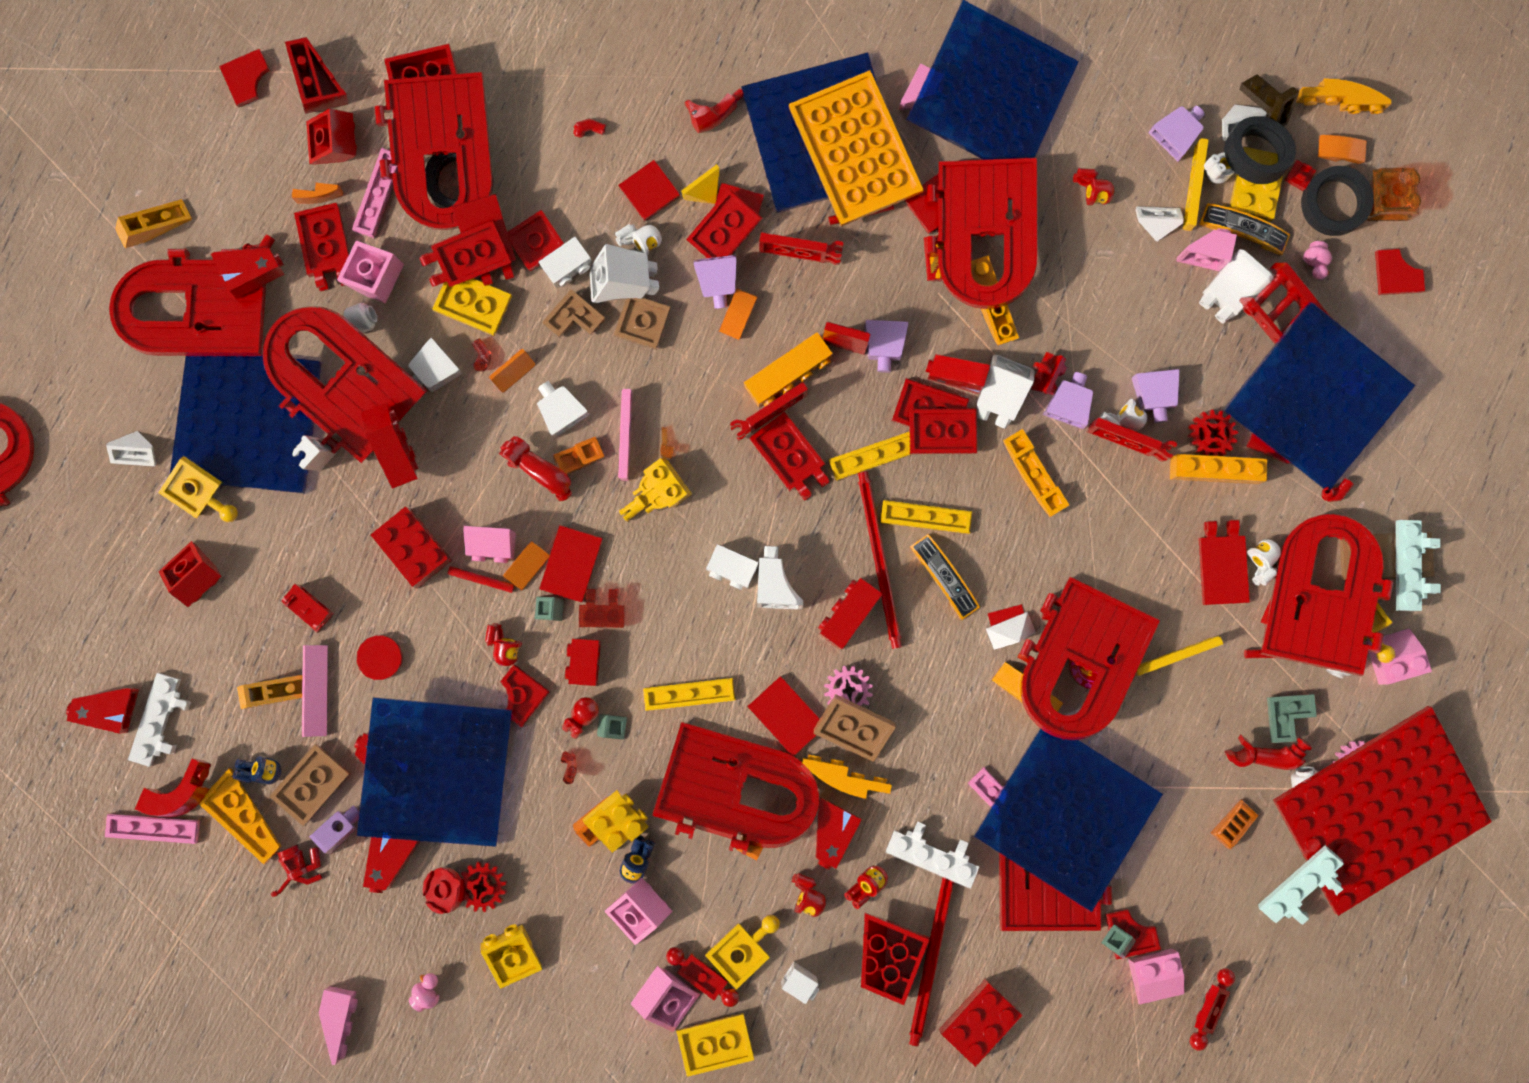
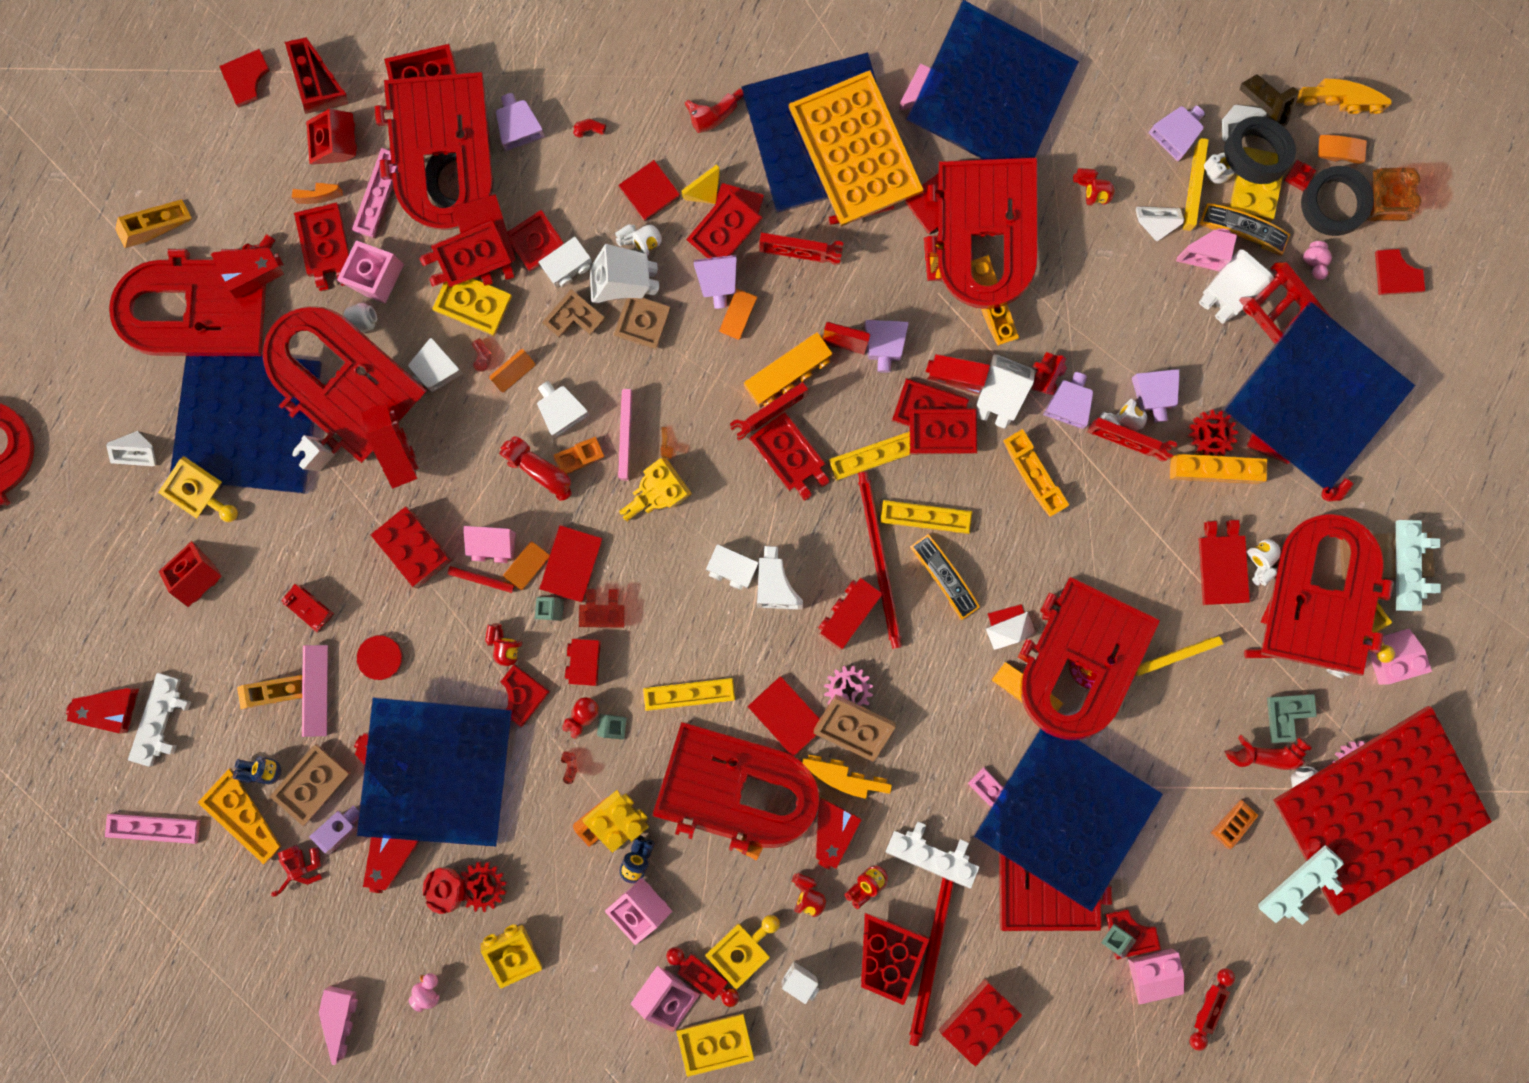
(182, 799): red arch -> none
(517, 123): none -> lavender torso

